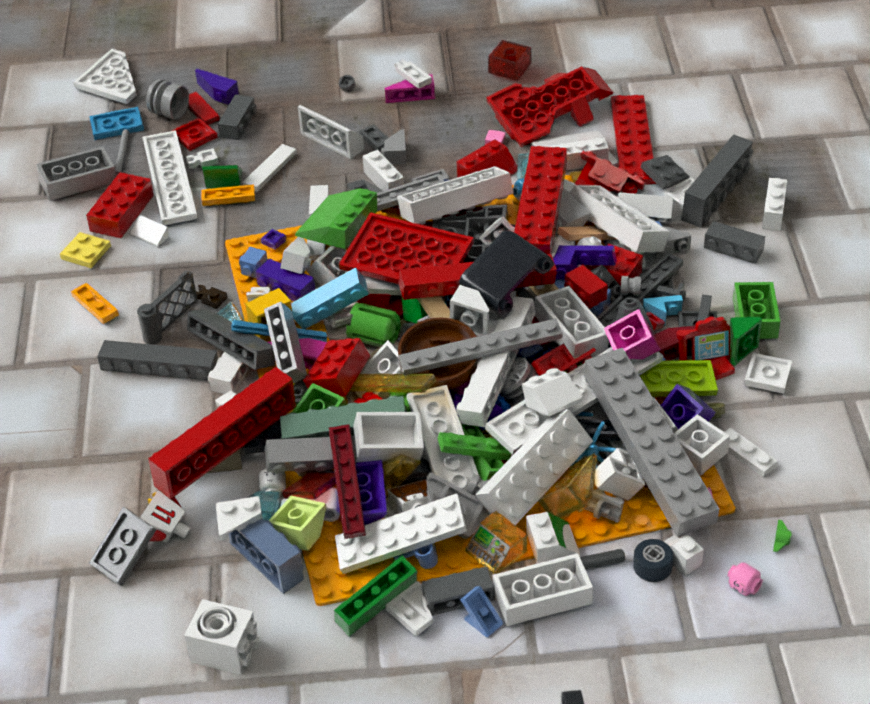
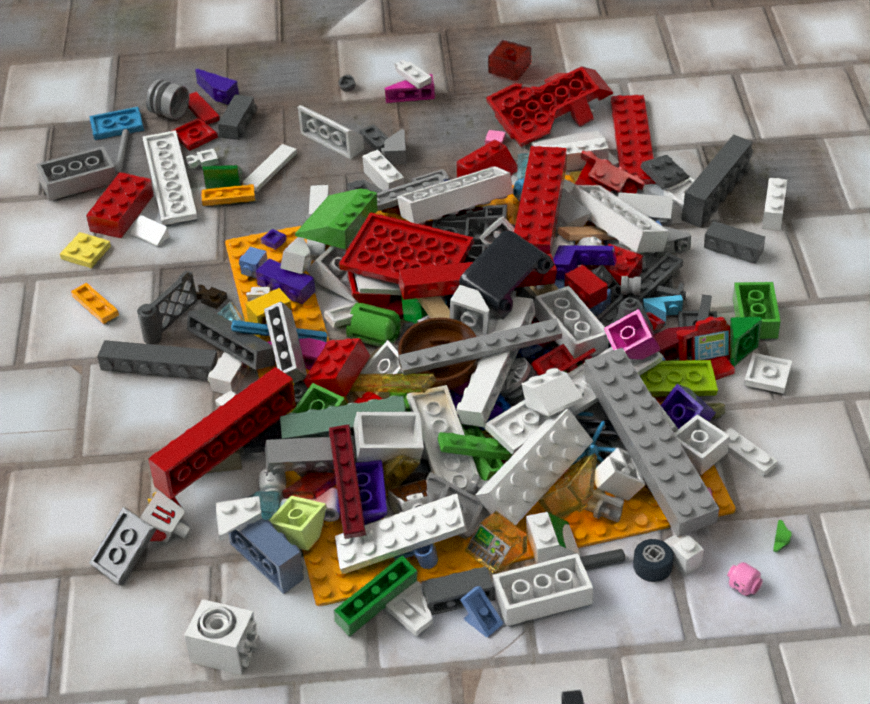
(109, 78): white plate -> none
(329, 298): medium azure brick -> none

